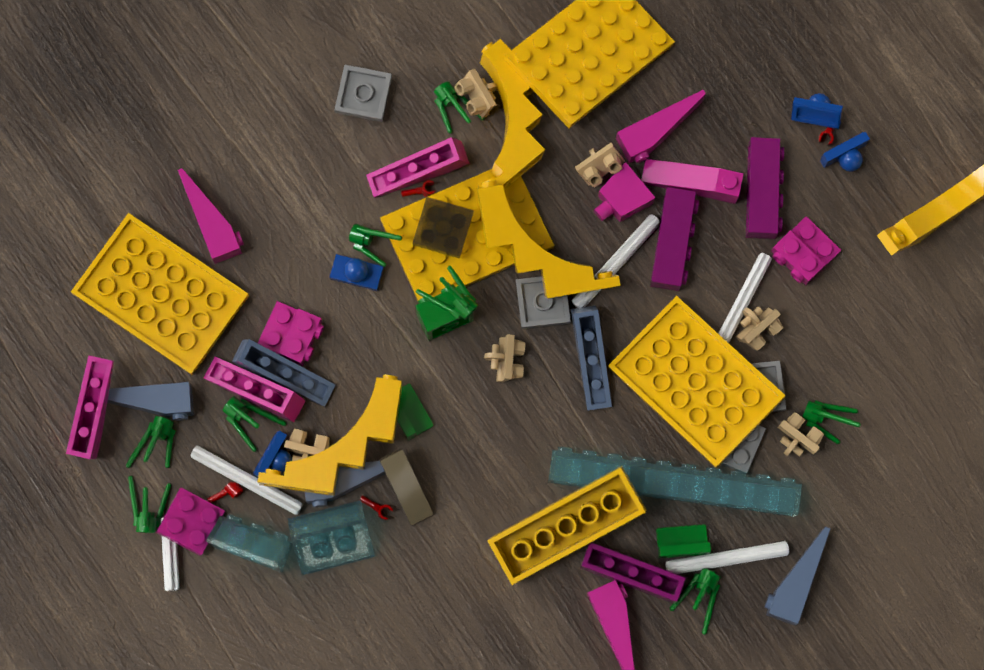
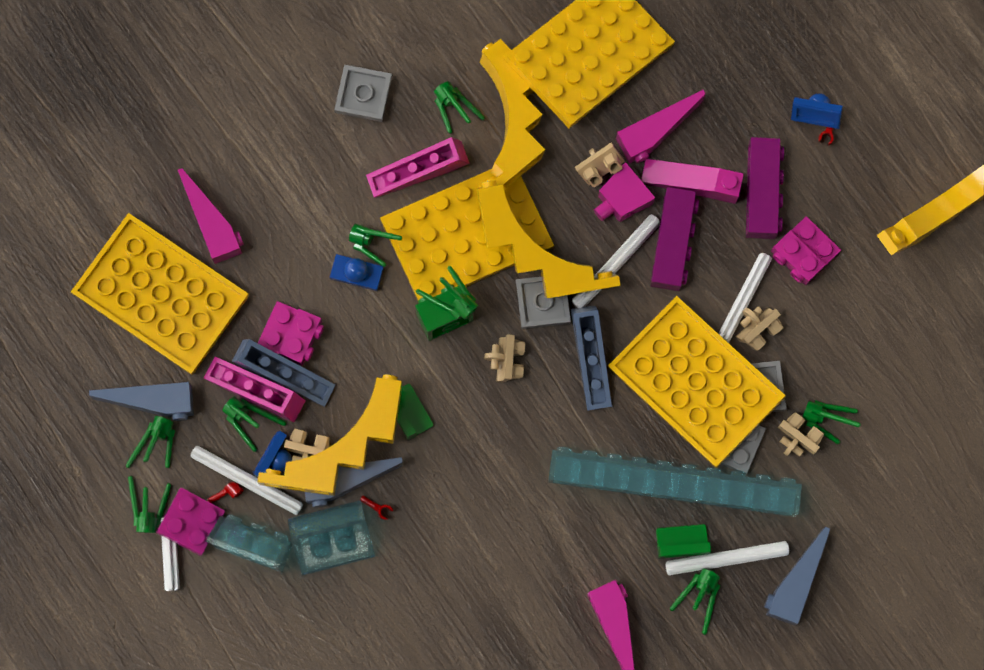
(91, 409): dark pink slope -> none
(406, 486): dark tan slope -> none
(419, 190): red hand -> none
(443, 227): clear smoke plate -> none
(480, 93): tan hips -> none
(567, 525): yellow brick -> none
(632, 573): magenta brick -> none
(847, 153): blue tile -> none

